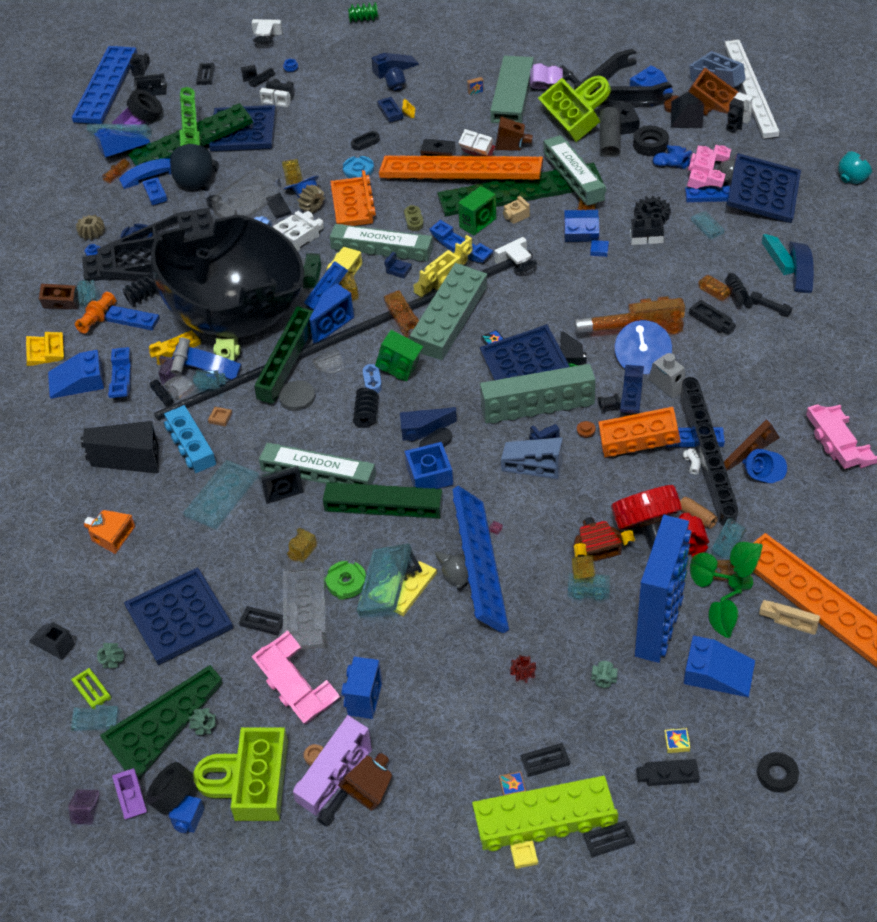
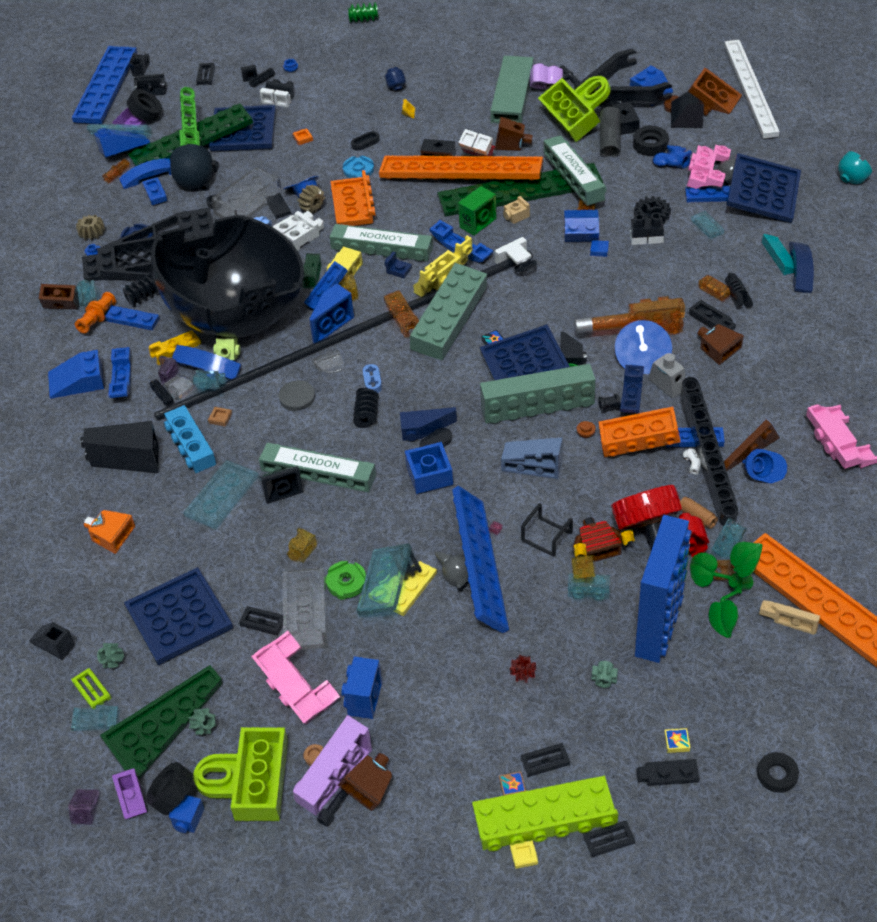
(44, 349): yellow slope -> none
(180, 356): light grey pin -> none
(265, 28): white piece -> none
(283, 356): dark green brick -> none
(291, 171): clear yellow brick -> none
(302, 136): none -> orange tile
(383, 500): dark green brick -> none
(385, 61): dark blue slope -> none
(390, 109): dark blue plate -> none
(398, 355): green brick -> none
(413, 218): olive plate -> none
(475, 86): tile -> none
(547, 433): dark blue bracket -> none
(562, 529): none -> black piece
(718, 667): blue slope -> none
(720, 342): none -> reddish brown torso
(725, 68): sand blue wedge -> none
(739, 112): black hips -> none
(784, 310): black bar -> none

